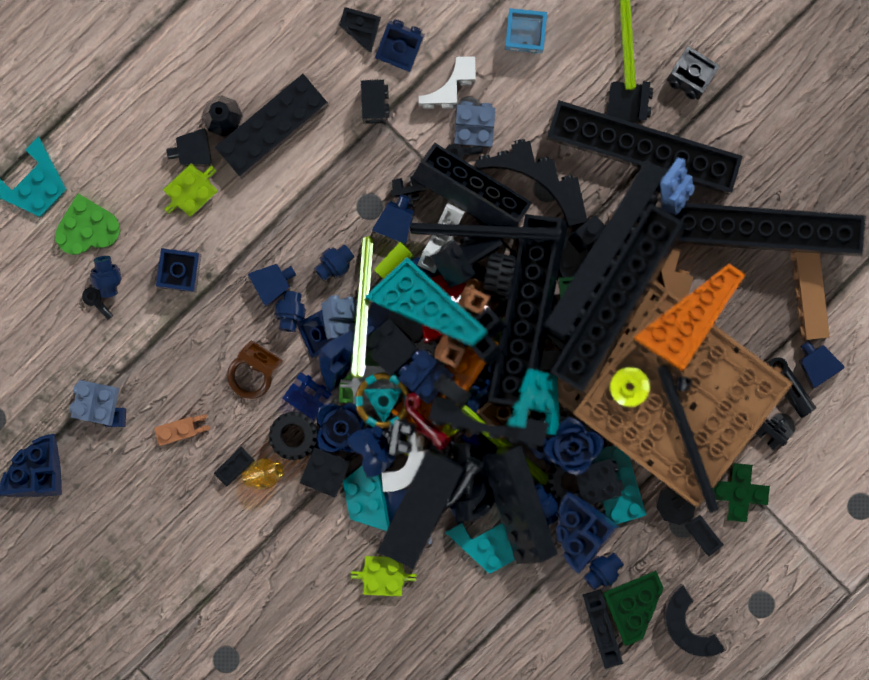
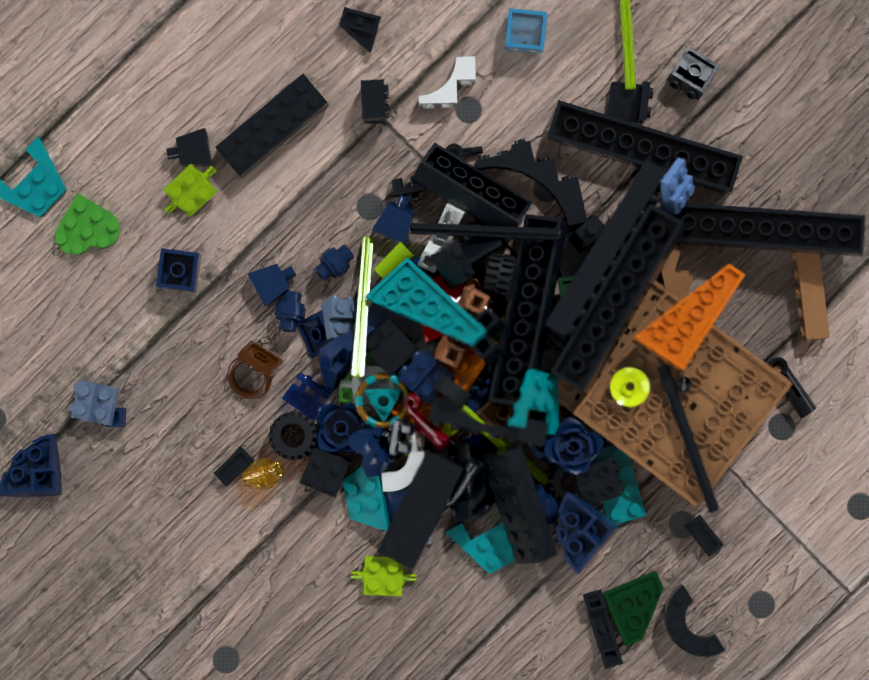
(93, 298): black plate -> none
(105, 276): dark blue piece -> none
(179, 430): nougat hinge -> none
(223, 123): black cone -> none
(400, 45): dark blue plate -> none
(475, 124): sand blue plate -> none
(603, 571): dark blue piece -> none
(674, 507): black piece -> none
(740, 492): dark green plate -> none
(778, 437): black hips -> none
(818, 364): dark blue torso -> none

